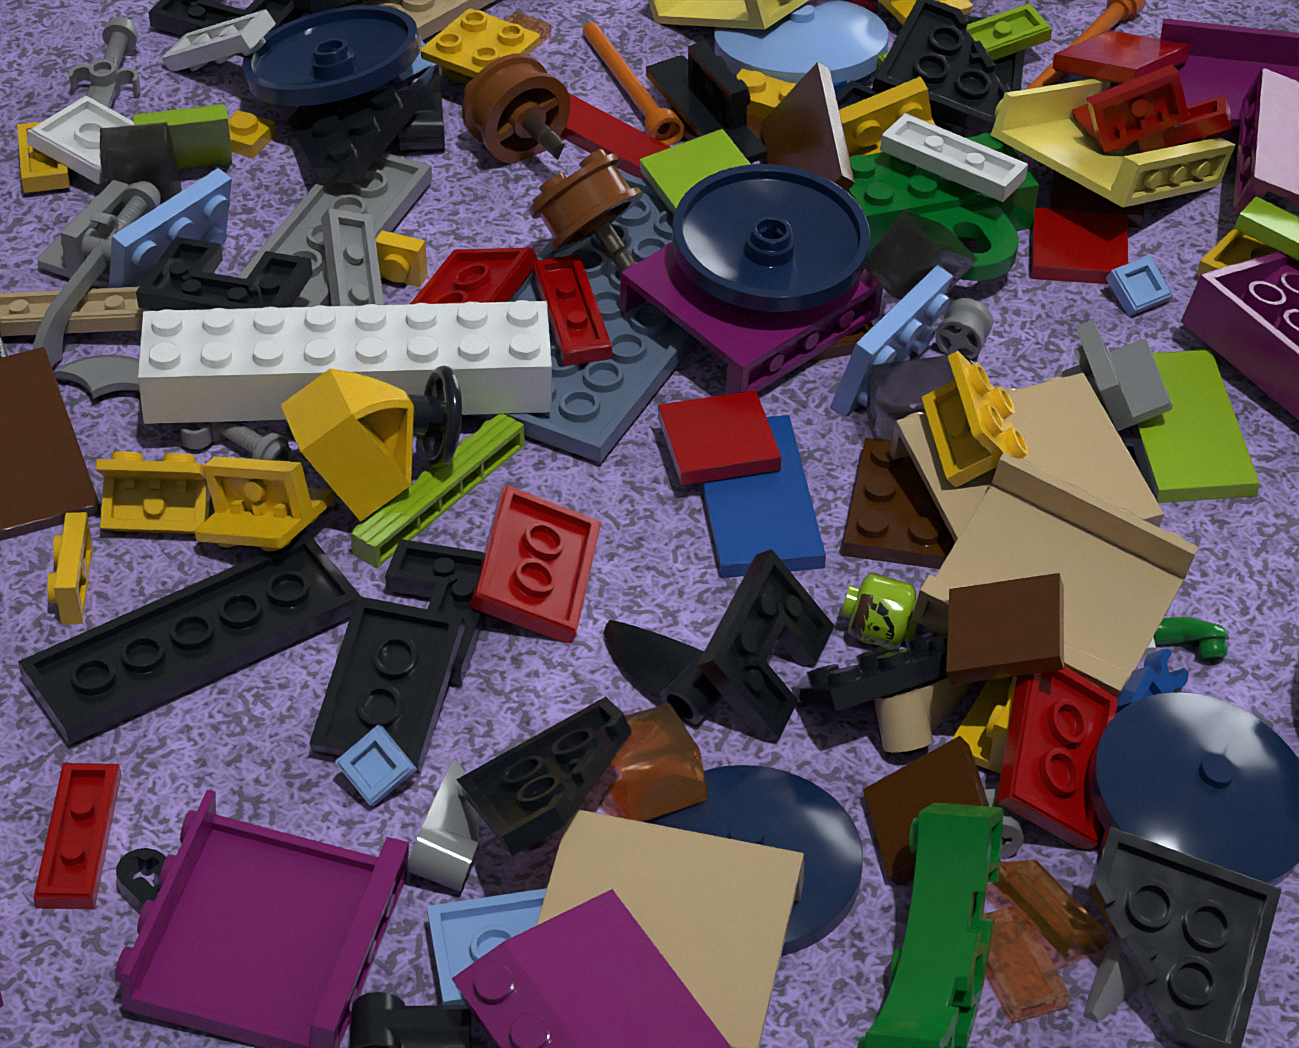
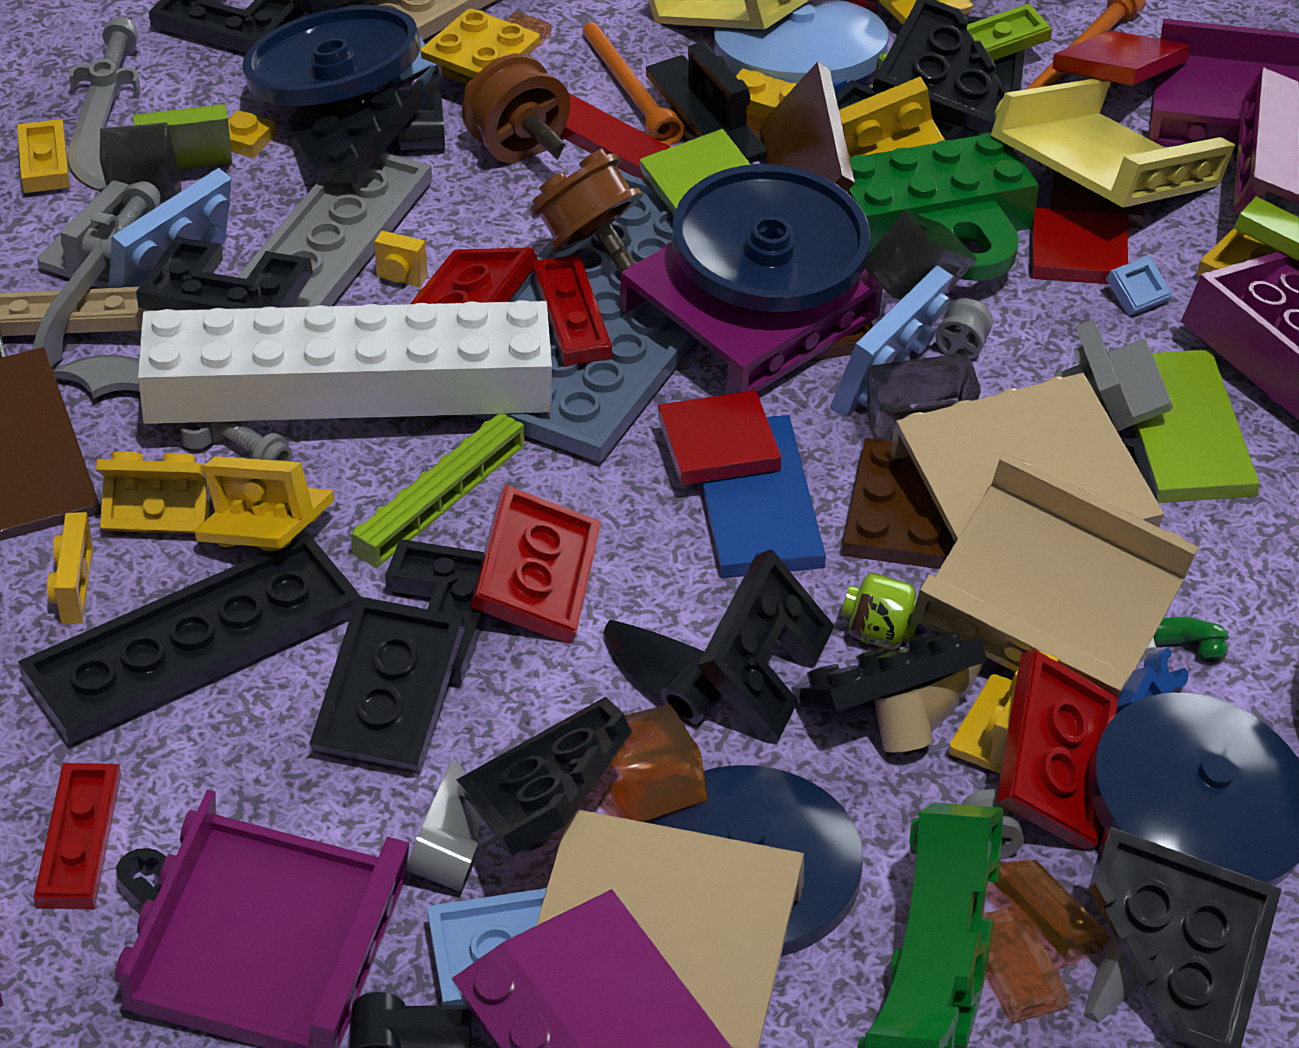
(74, 136): white tile -> none
(219, 42): white plate -> none
(351, 258): light grey plate -> none
(364, 429): yellow piece -> none
(376, 765): light blue tile -> none
(895, 800): reddish brown tile -> none
(954, 157): white plate -> none
(971, 422): yellow bracket -> none
(1005, 629): reddish brown tile -> none
(1134, 110): red bracket -> none
(1206, 122): red plate -> none

